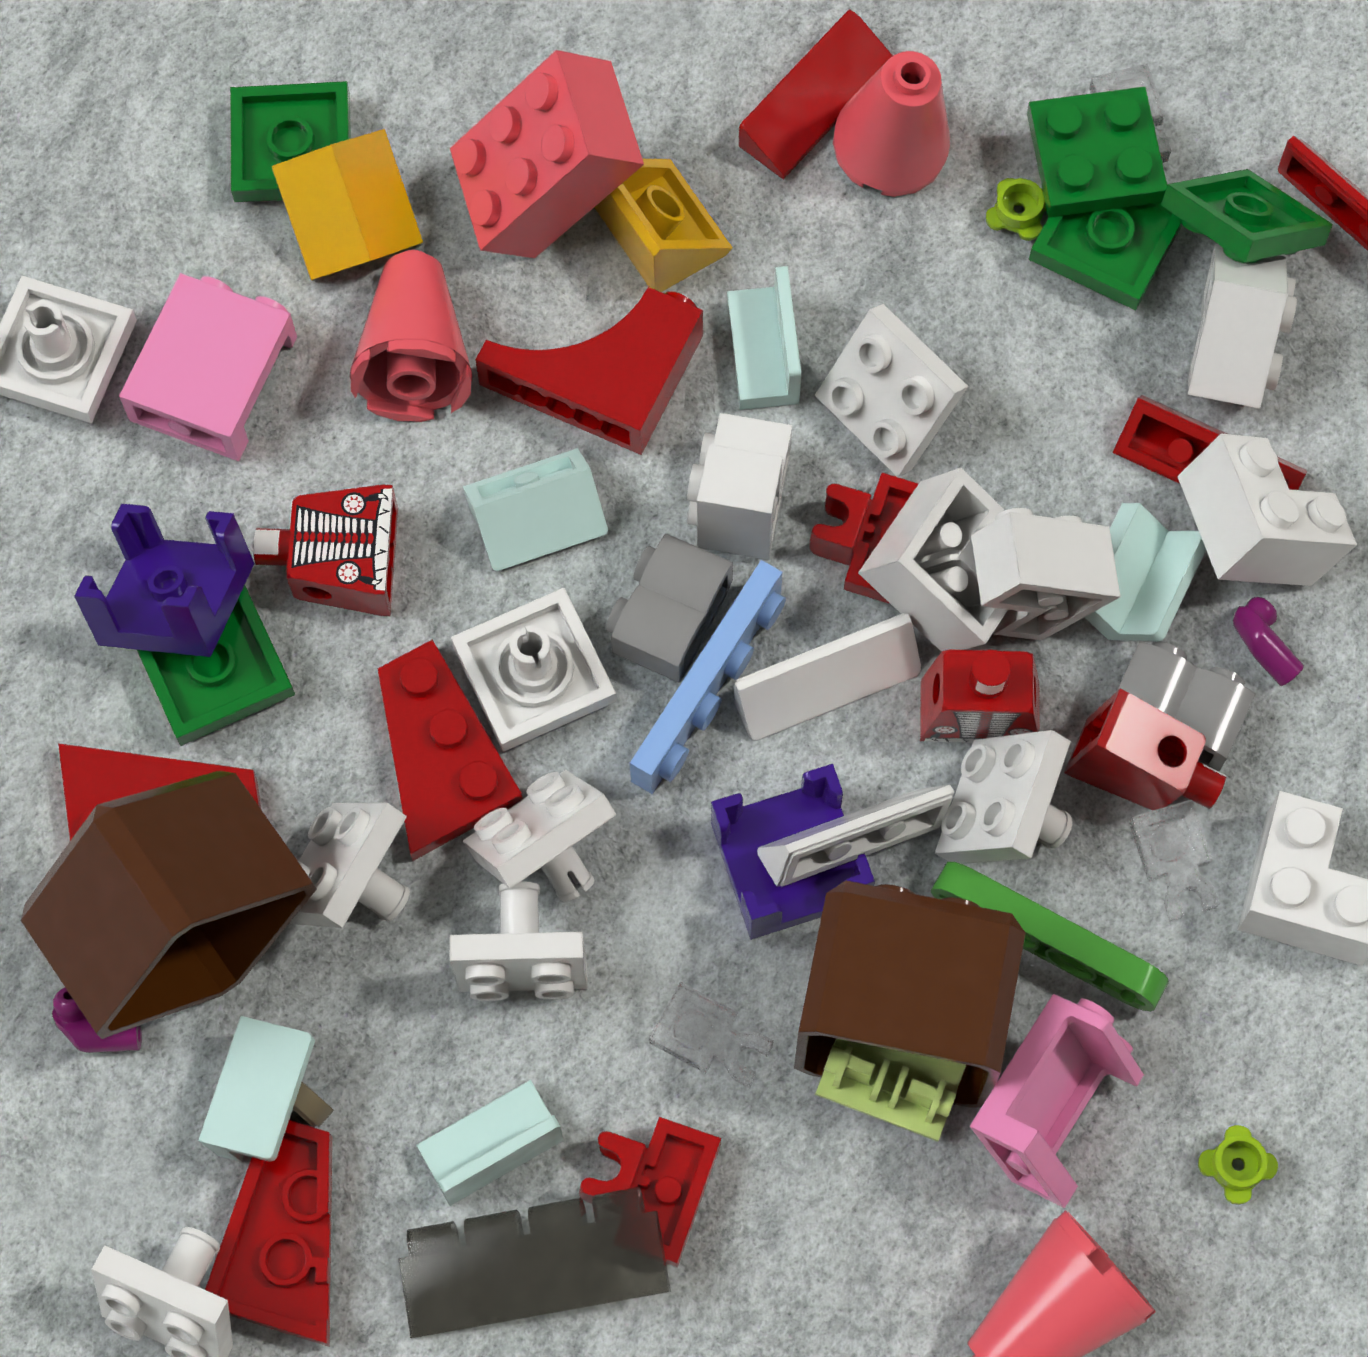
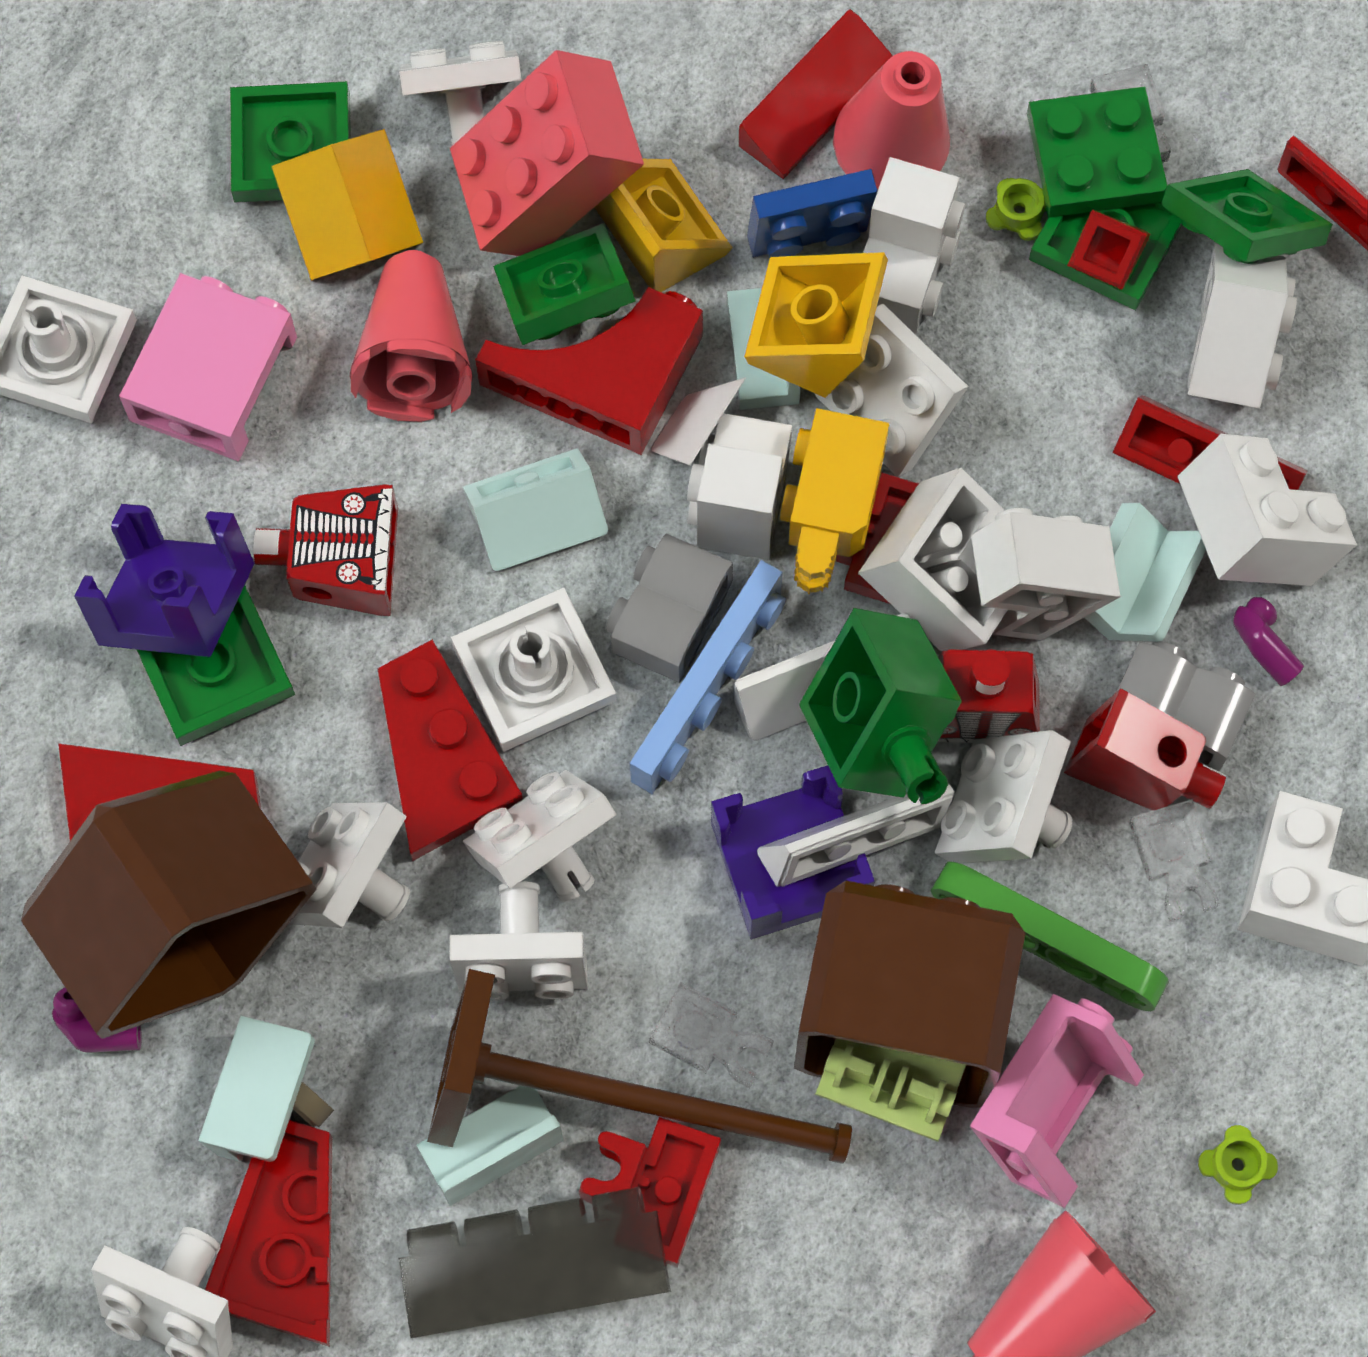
(460, 79): none -> white plate
(471, 1061): none -> reddish brown tile
(564, 284): none -> green plate
(694, 422): none -> white sticker
(811, 213): none -> blue plate
(816, 317): none -> yellow slope
(834, 493): none -> yellow hinge
(882, 707): none -> green brick
(918, 230): none -> white brick
(1108, 249): none -> red slope

